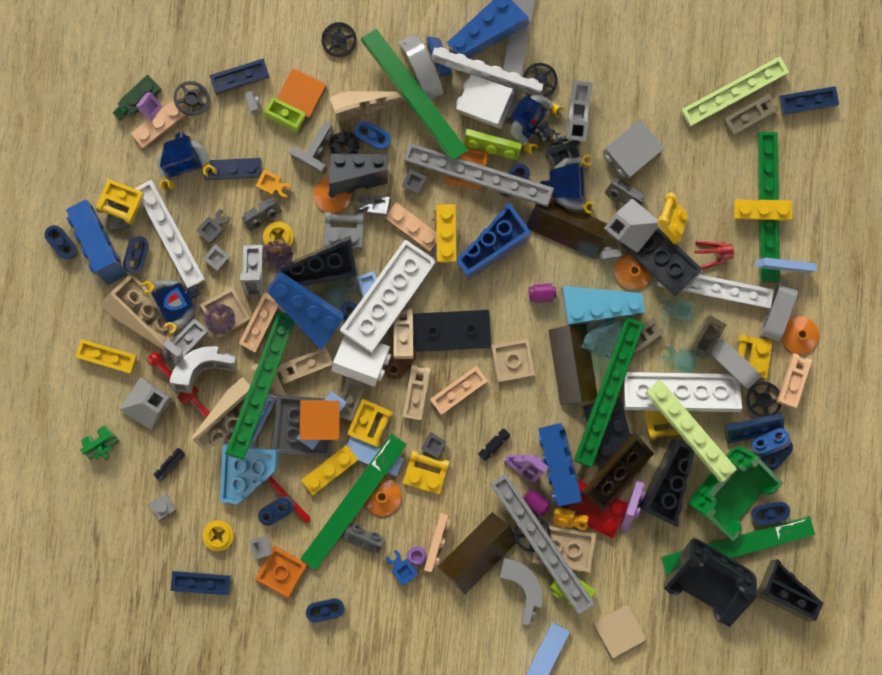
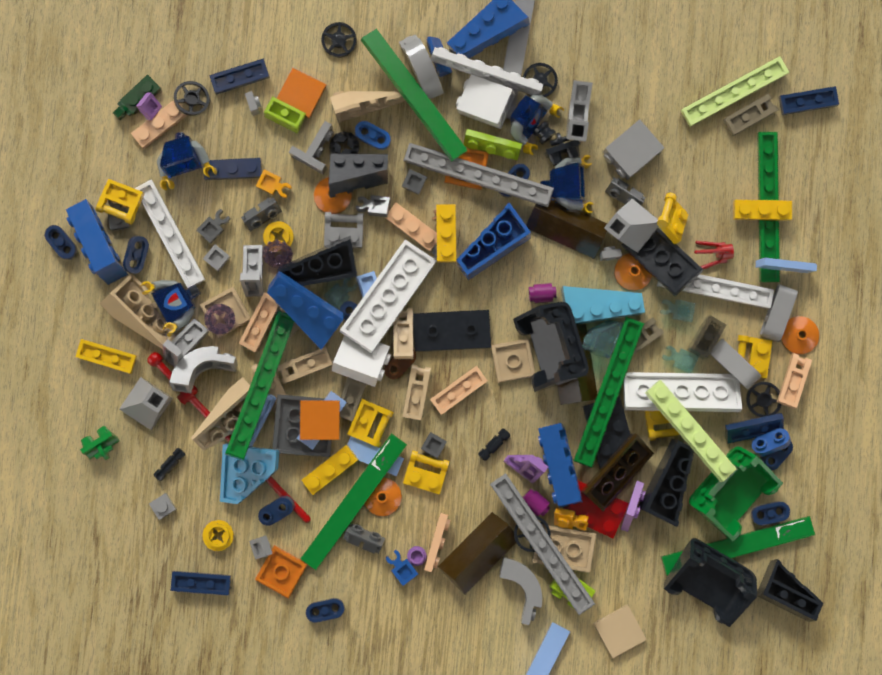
(555, 344): none -> black windscreen

